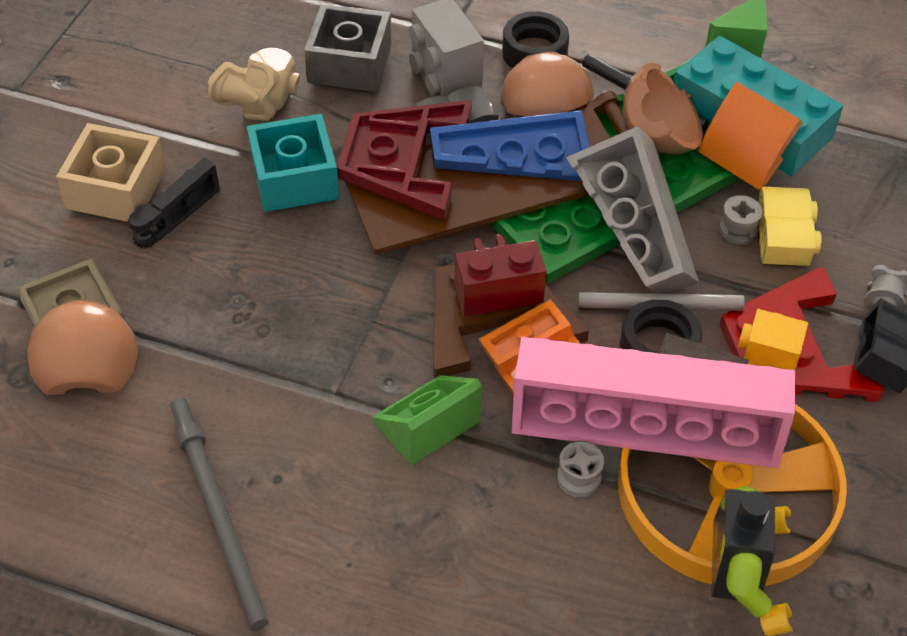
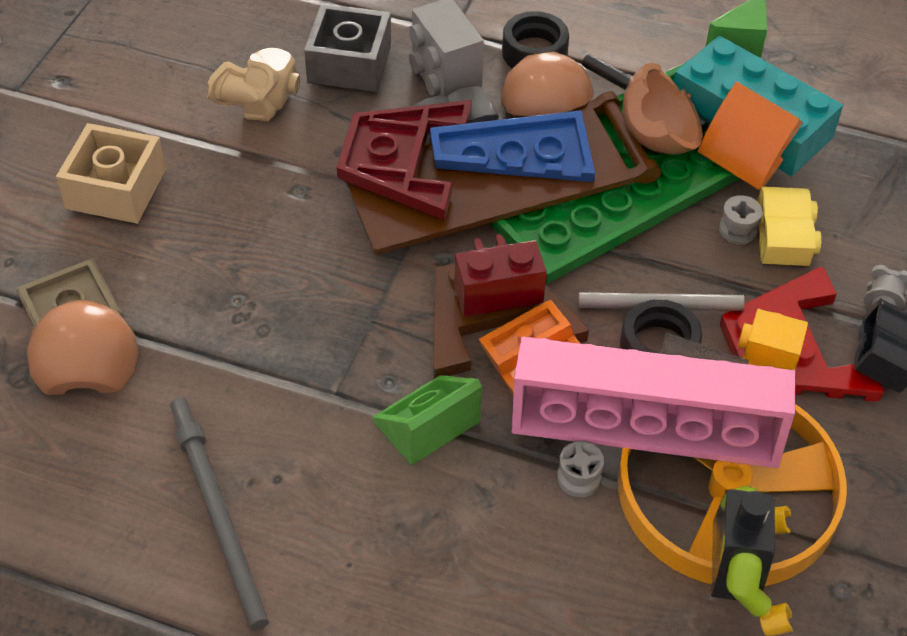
(174, 204): black hinge -> none
(293, 162): teal brick -> none
(637, 205): light grey wedge -> none

